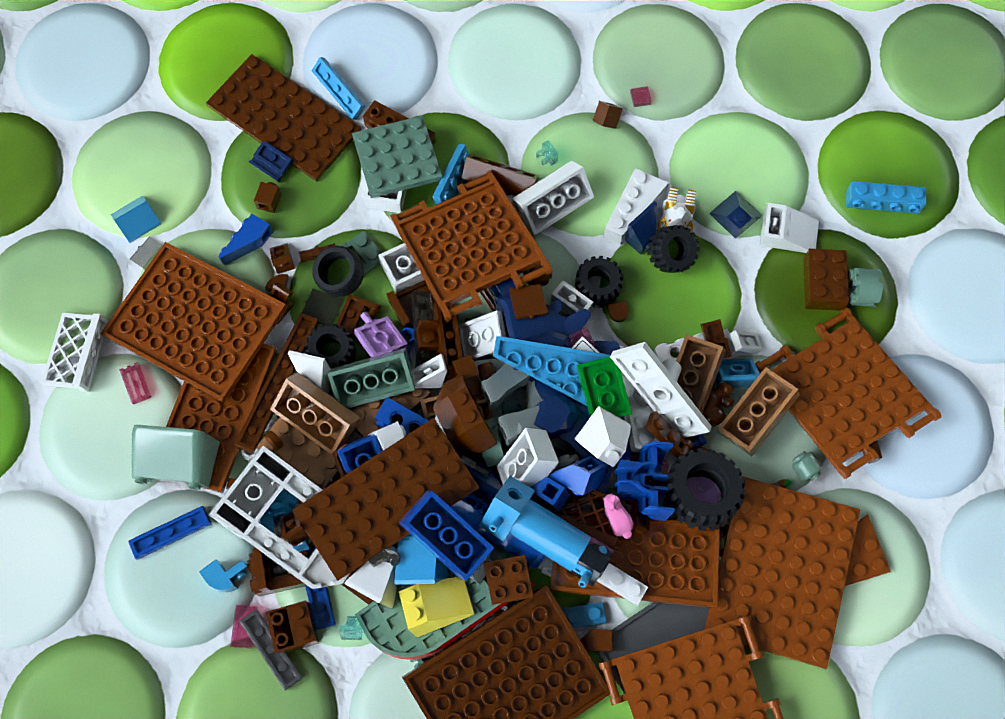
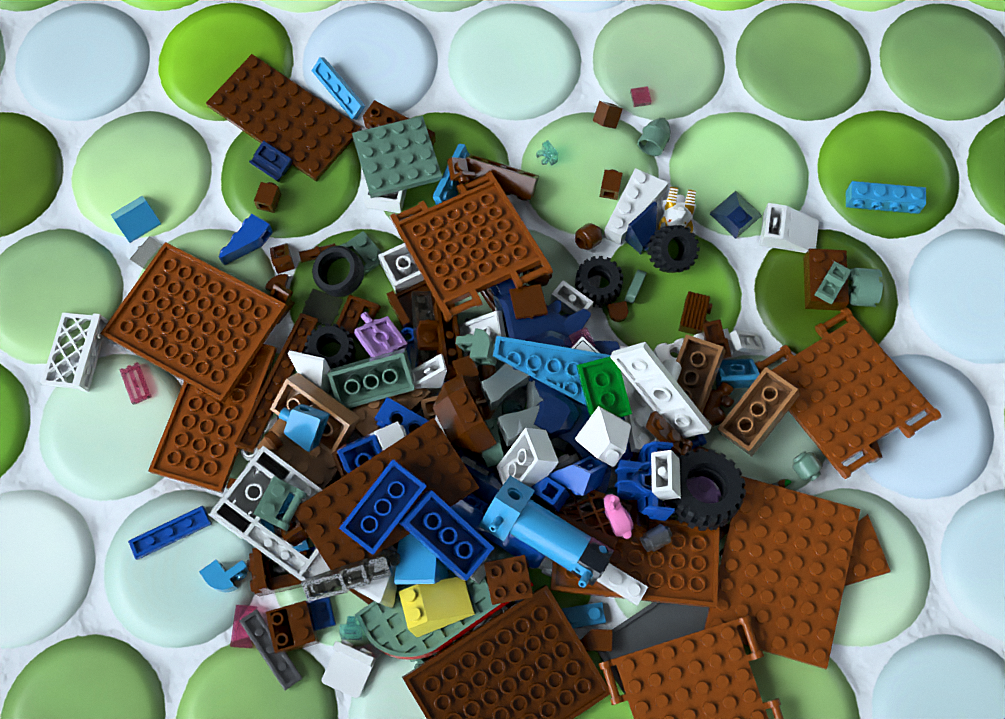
(173, 455): windscreen -> none
(273, 500): none -> sand green plate
(305, 425): none -> dark azure torso
(347, 577): none -> clear smoke slope
(348, 669): none -> white bracket
(383, 506): none -> blue brick
(459, 170): none -> reddish brown bracket
(479, 345): none -> sand green brick
(553, 197): white brick -> none
(588, 236): none -> reddish brown head
(611, 184): none -> reddish brown brick
(635, 286): none -> sand green beam
(656, 538): none -> flat silver brick
(657, 134): none -> sand green helmet
(665, 475): none -> white brick
(694, 313): none -> reddish brown brick
(833, 282): none -> sand green slope

